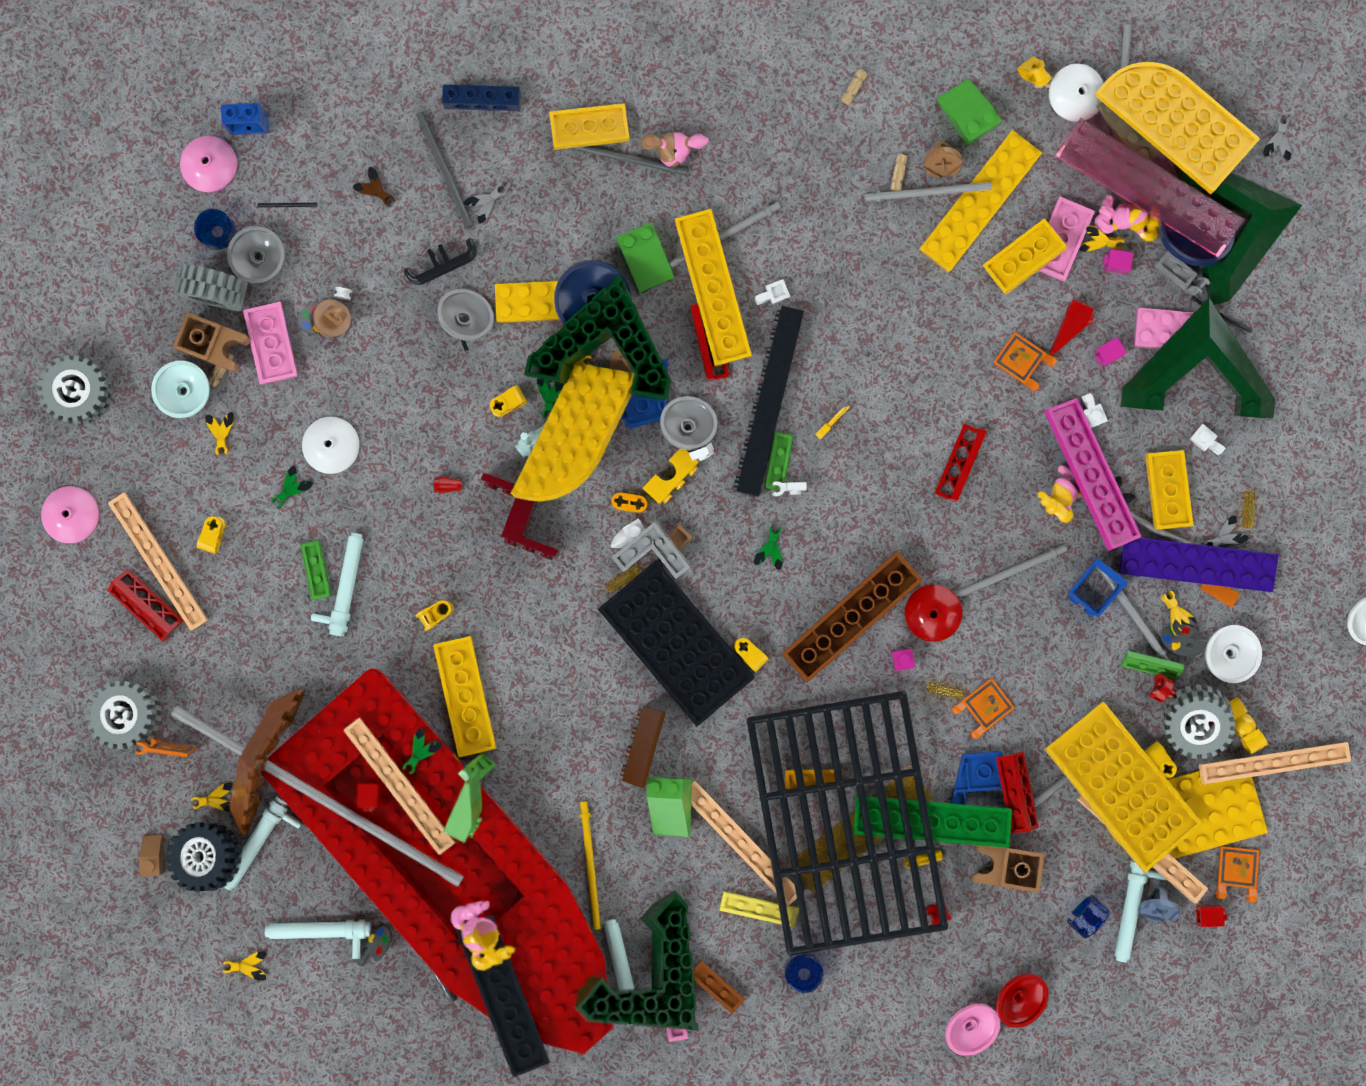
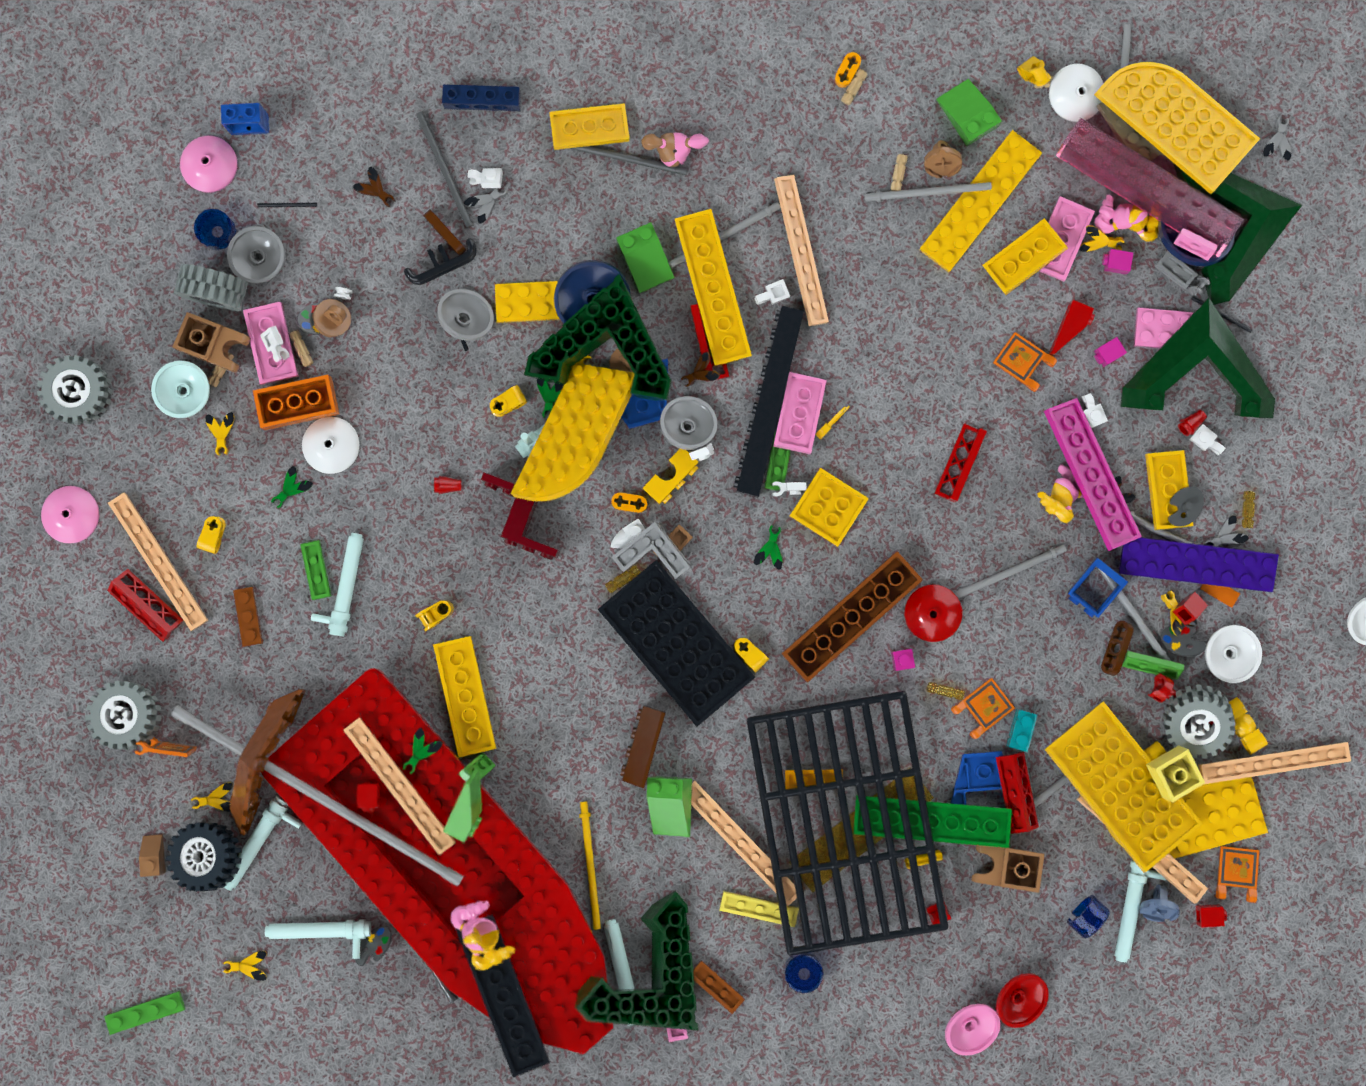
(144, 1012): none -> bright green plate
(247, 616): none -> dark orange plate
(273, 342): none -> white plate
(296, 402): none -> orange brick
(301, 348): none -> tan axle
(444, 232): none -> reddish brown beam
(488, 178): none -> white plate
(700, 372): none -> reddish brown piece
(799, 413): none -> bright pink plate
(801, 250): none -> light nougat plate
(829, 507): none -> yellow plate
(851, 71): none -> light orange beam
(1021, 730): none -> teal brick
(1120, 655): none -> reddish brown beam
(1175, 773): none -> light yellow brick
(1188, 500): none -> dark grey piece
(1190, 608): none -> red brick
(1191, 423): none -> red cone
(1195, 244): none -> bright pink plate

